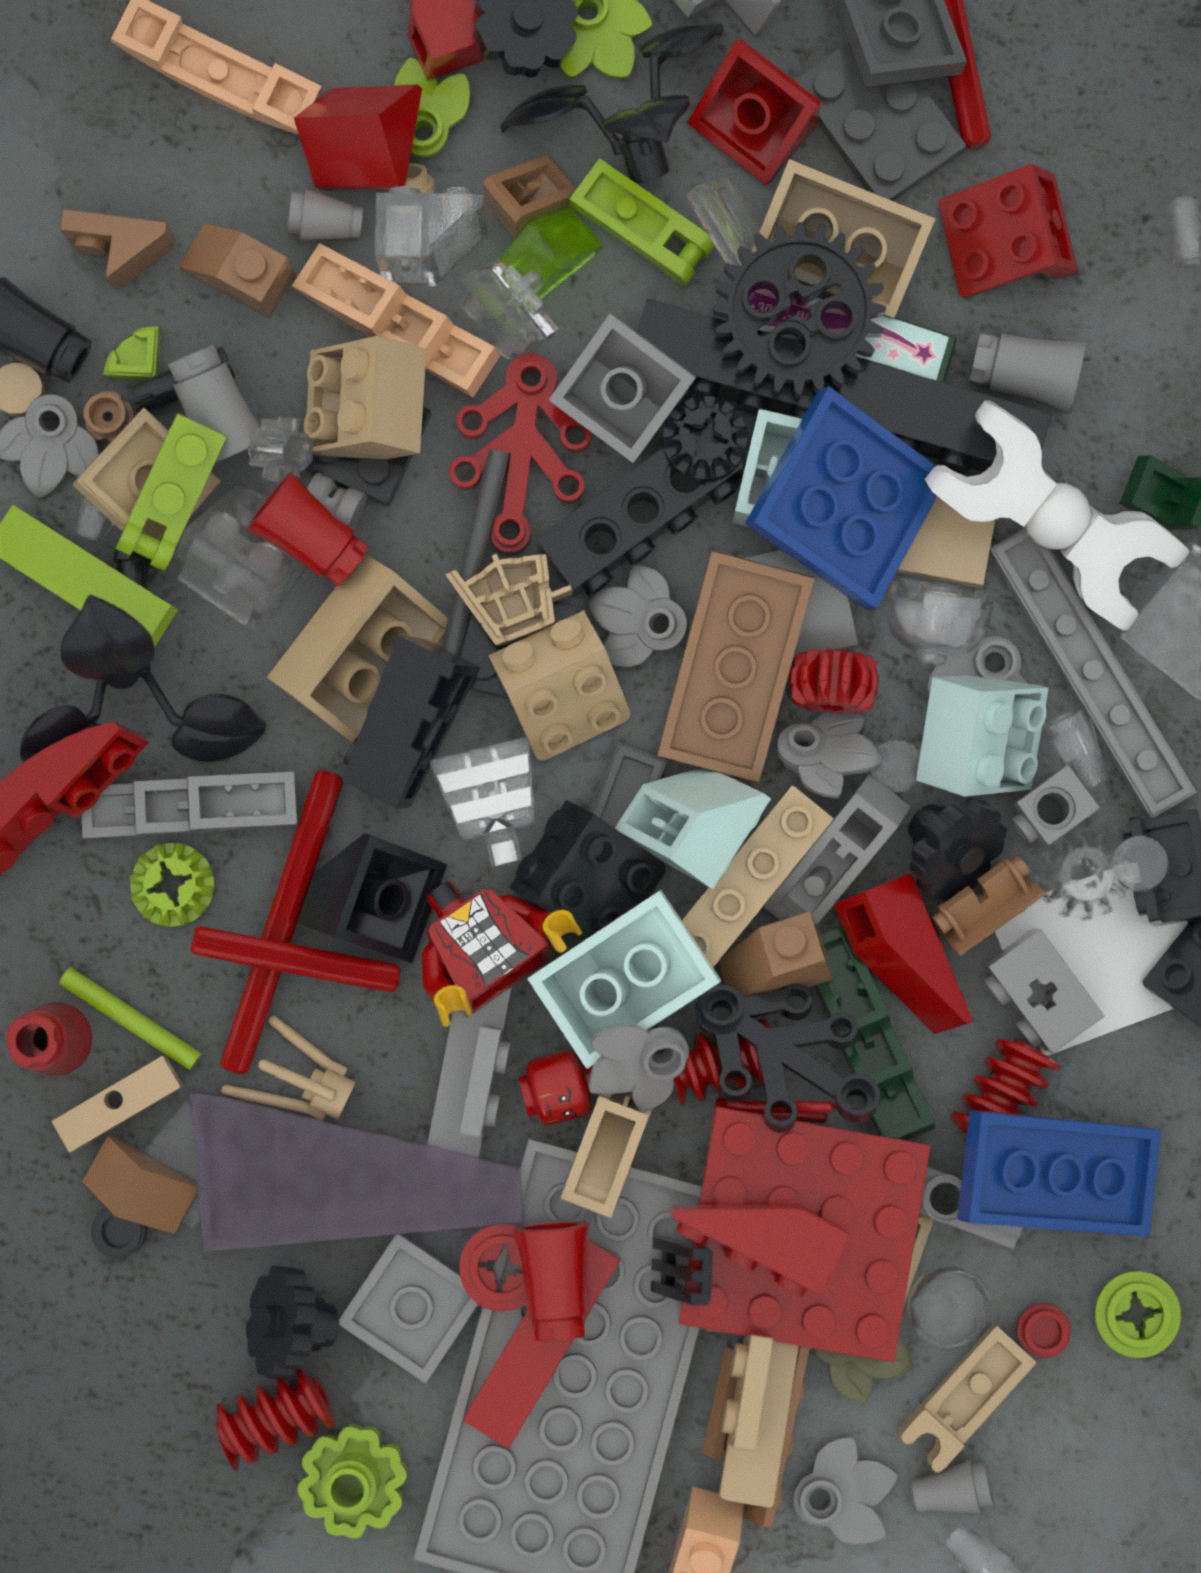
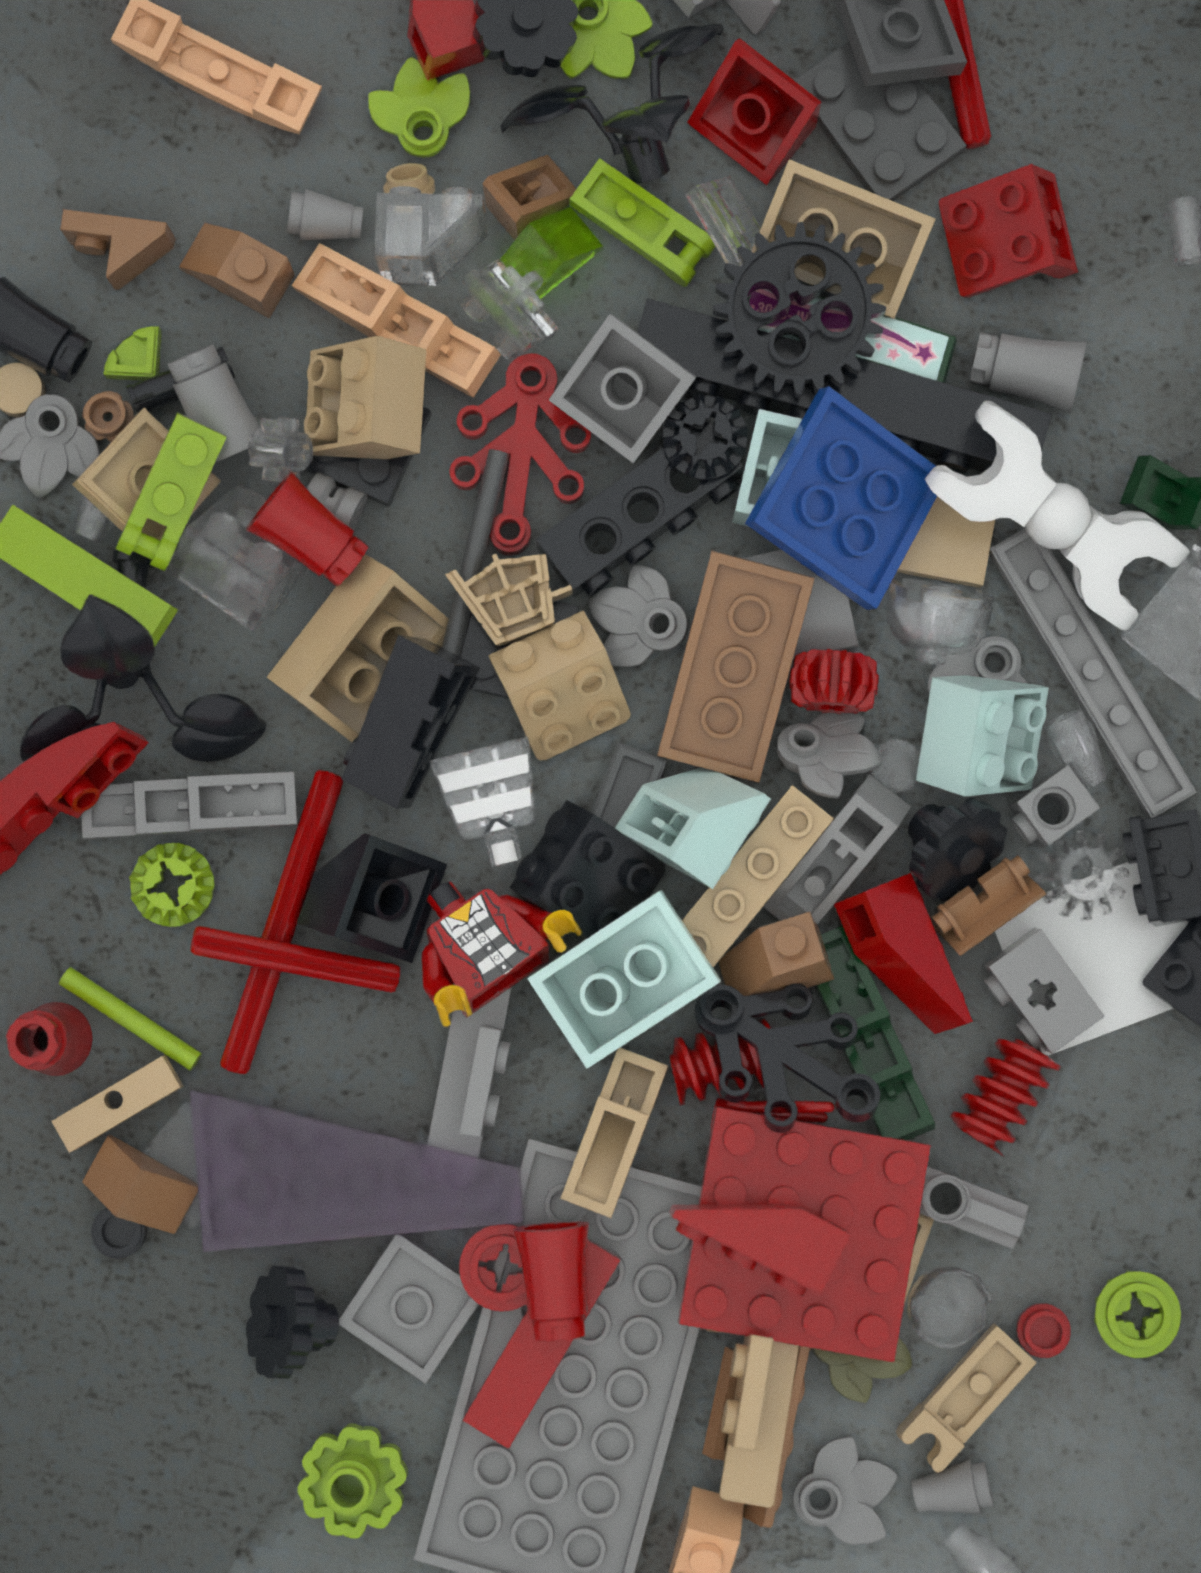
(273, 1417): red piece -> none
(325, 1091): tan plant -> none
(360, 136): red slope -> none
(556, 1088): red head -> none
(632, 1065): light grey plate -> none
(670, 1269): black tile -> none
(1058, 1174): blue plate -> none
(1140, 864): clear tile -> none

